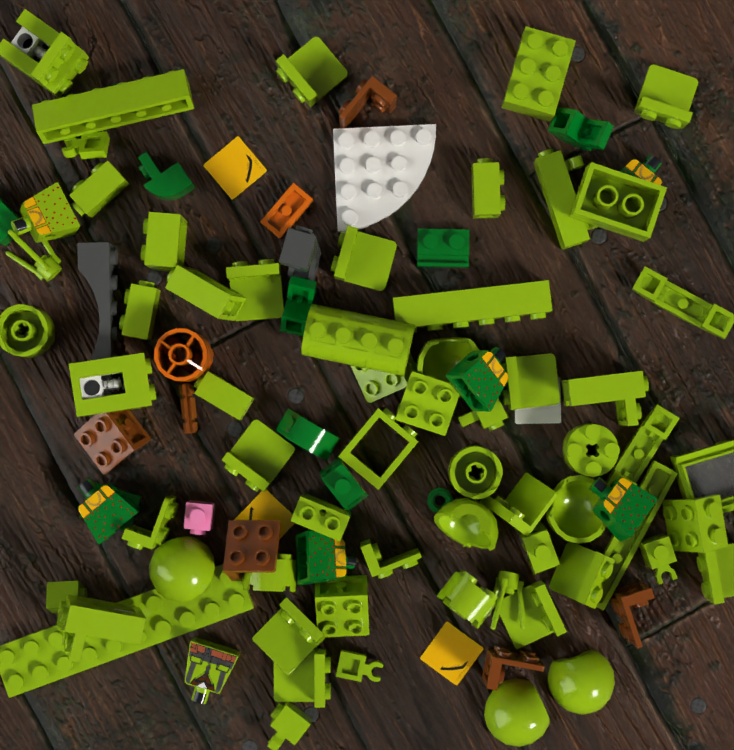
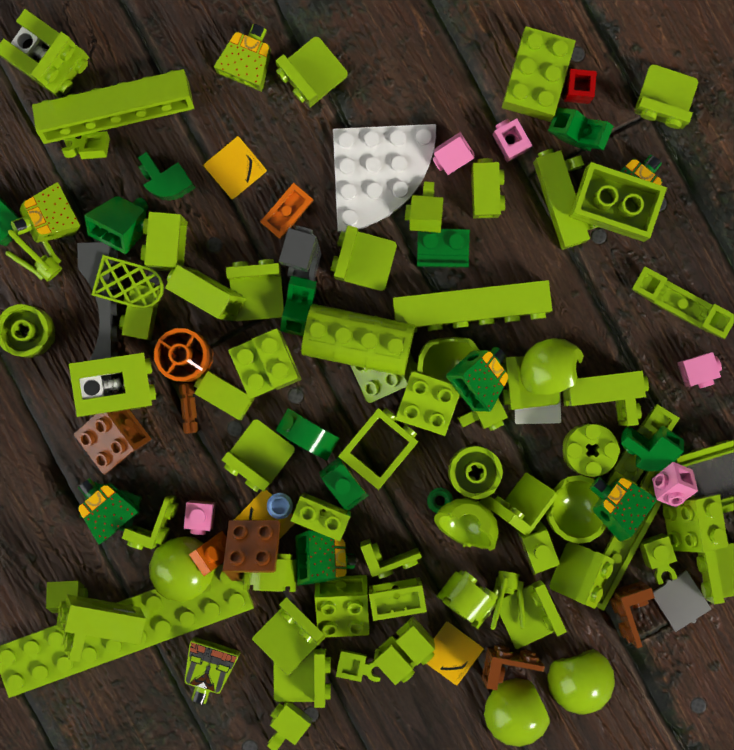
(98, 189): lime brick -> none
(117, 222): none -> green torso
(135, 285): none -> lime window
(210, 554): none -> orange plate
(246, 58): none -> lime torso
(264, 364): none -> lime brick
(279, 505): none -> light blue plate
(382, 100): dark orange bracket -> none
(399, 601): none -> lime window
(400, 656): none -> lime piece
(425, 211): none -> lime brick
(453, 154): none -> bright pink brick
(521, 141): none -> bright pink brick
(550, 366): none -> lime cylinder
(580, 86): none -> red brick
(654, 453): none -> green brick
(674, 484): none -> bright pink brick
(681, 601): none -> light grey piece
(700, 370): none -> bright pink brick

